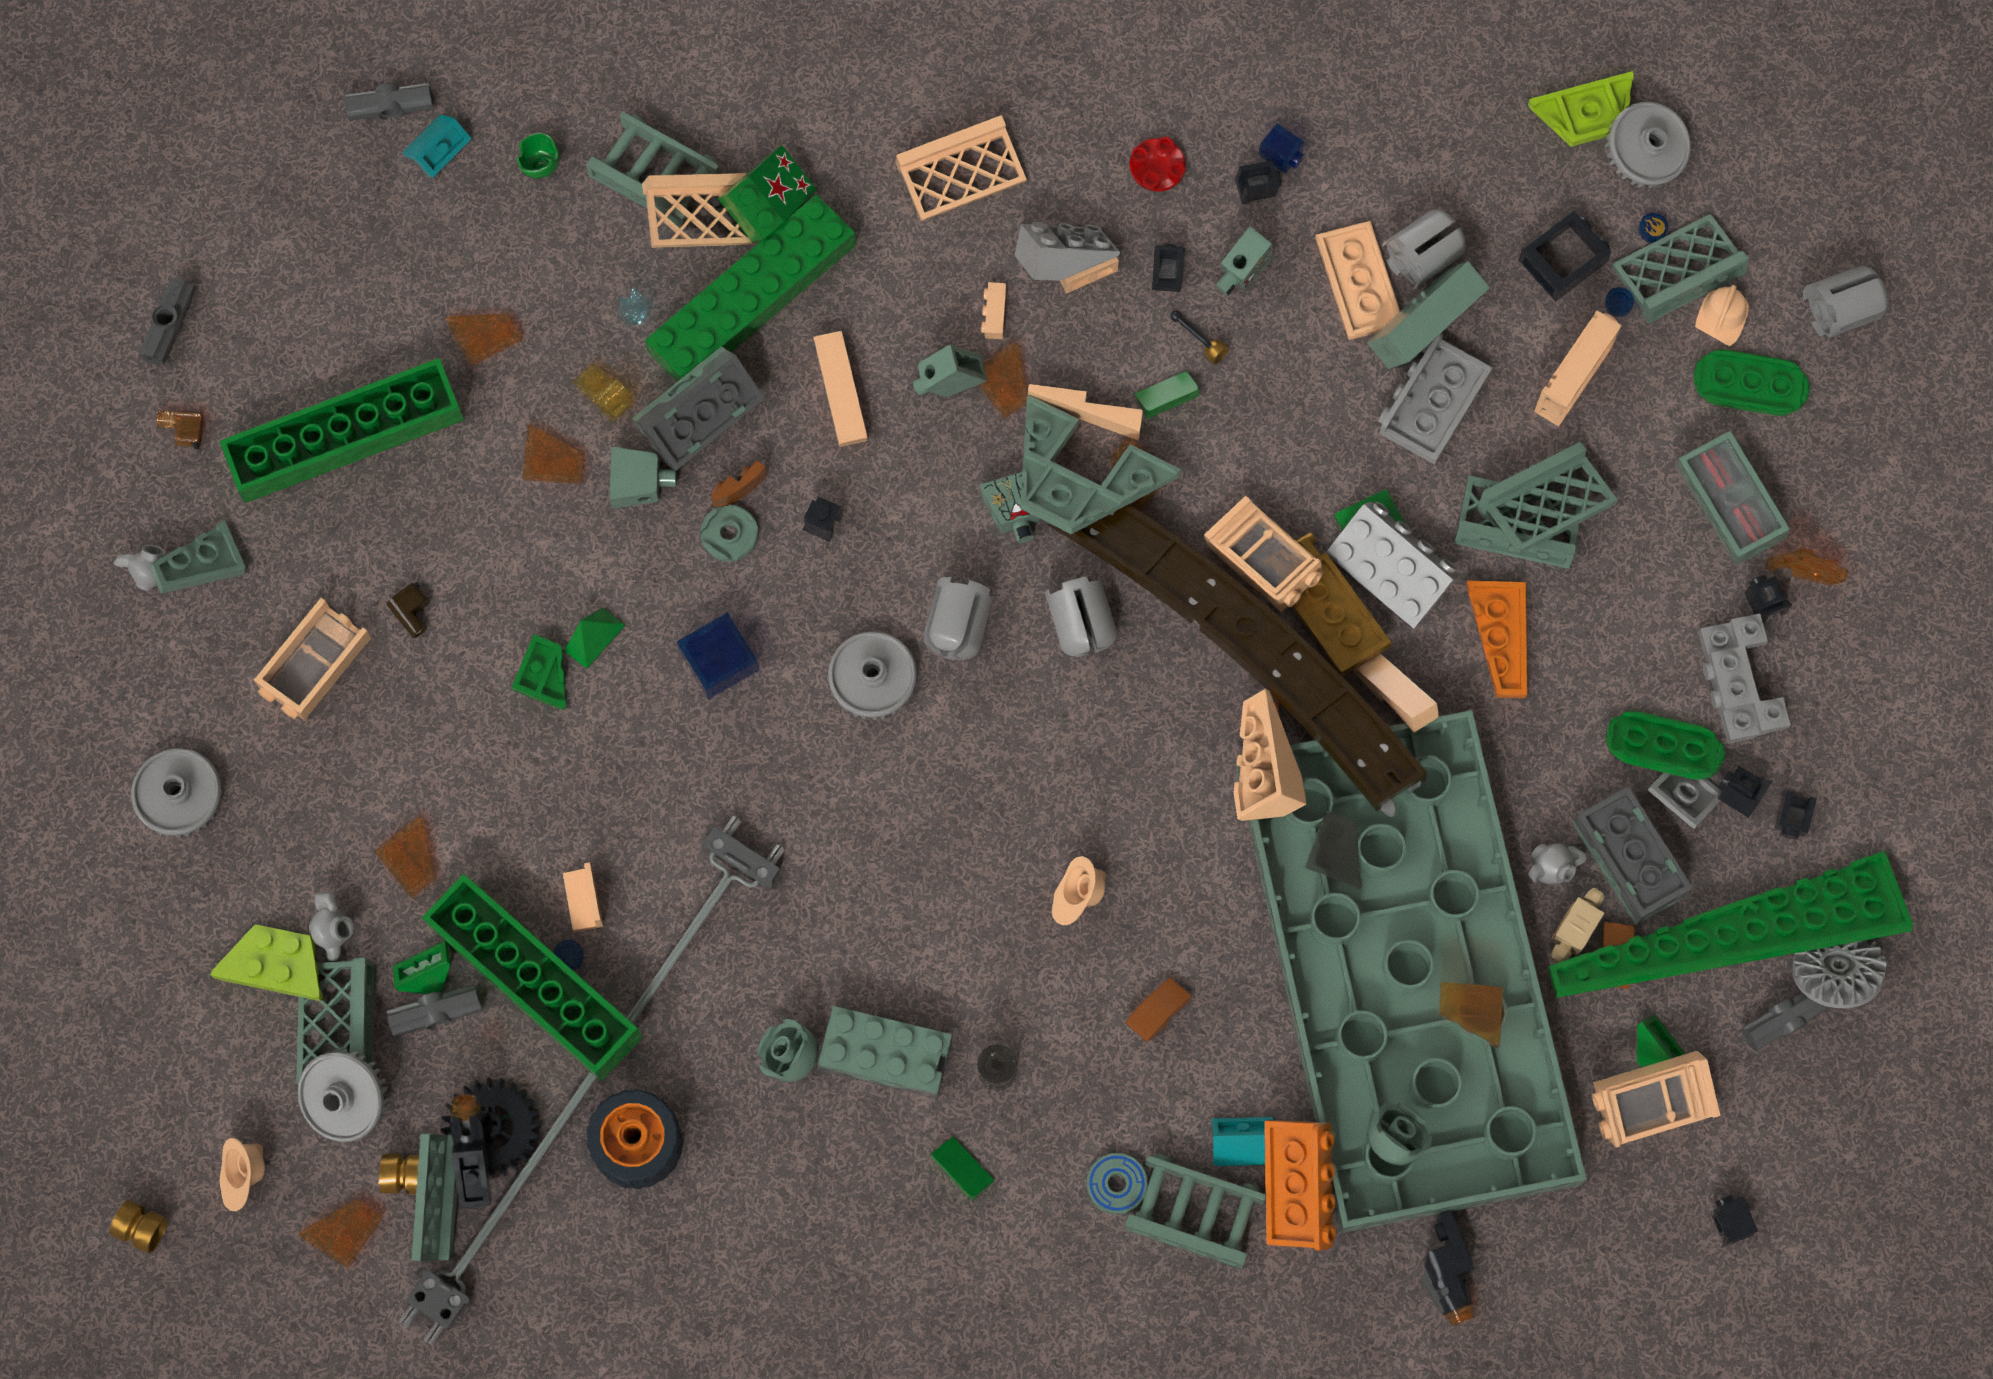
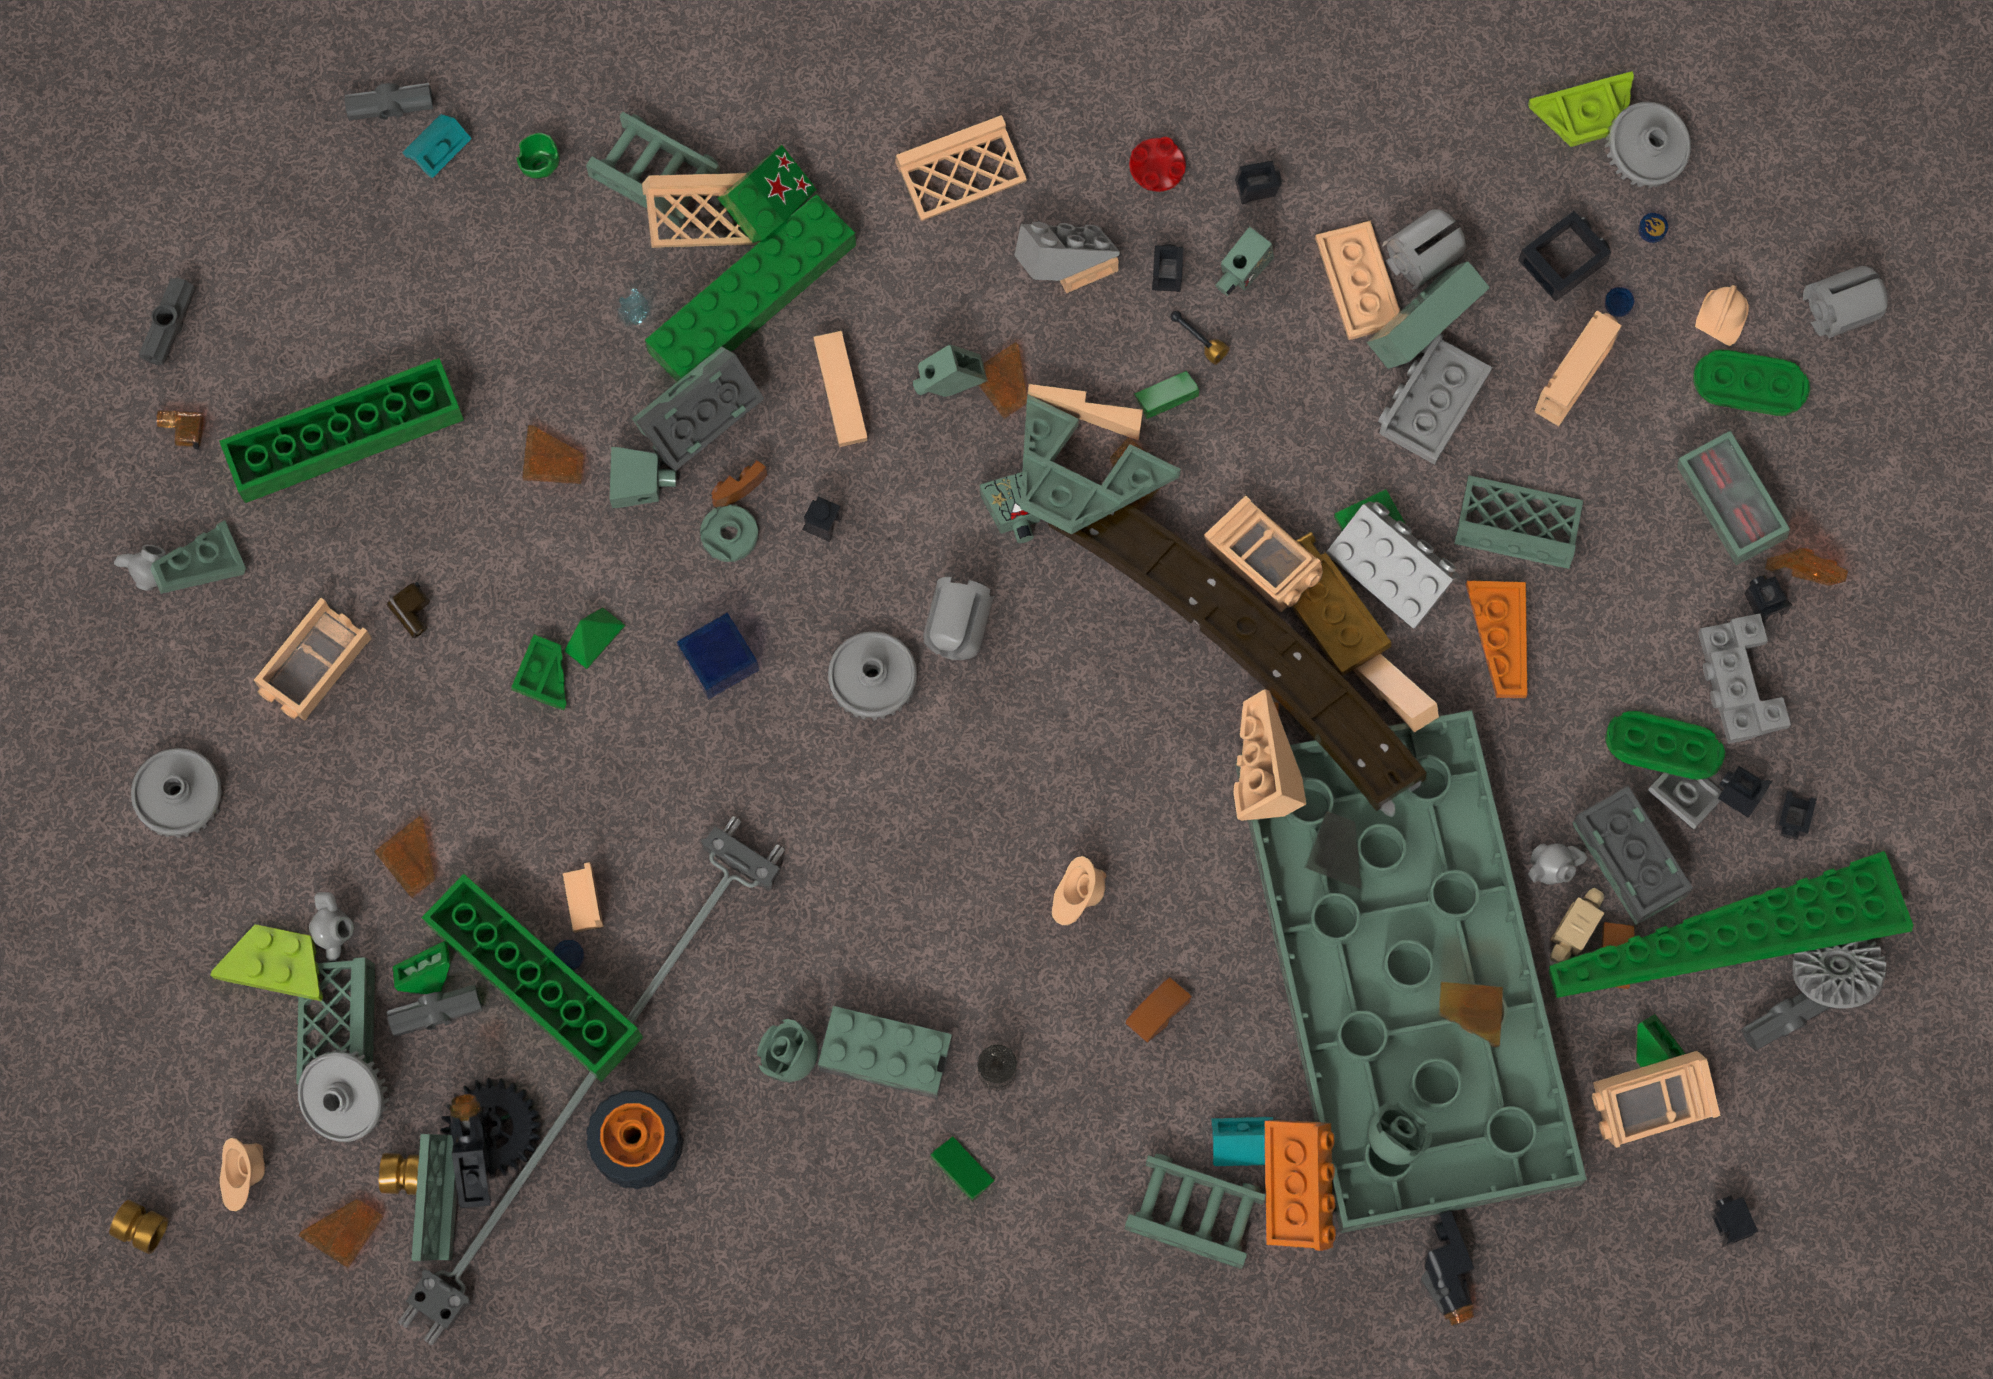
(483, 335): clear orange wing -> none
(605, 393): clear yellow plate -> none
(994, 310): light nougat piece -> none
(1069, 621): light grey cylinder -> none
(1111, 1201): sand green tile -> none
(1282, 148): clear blue brick -> none
(1531, 481): sand green fence -> none
(1696, 283): sand green fence -> none

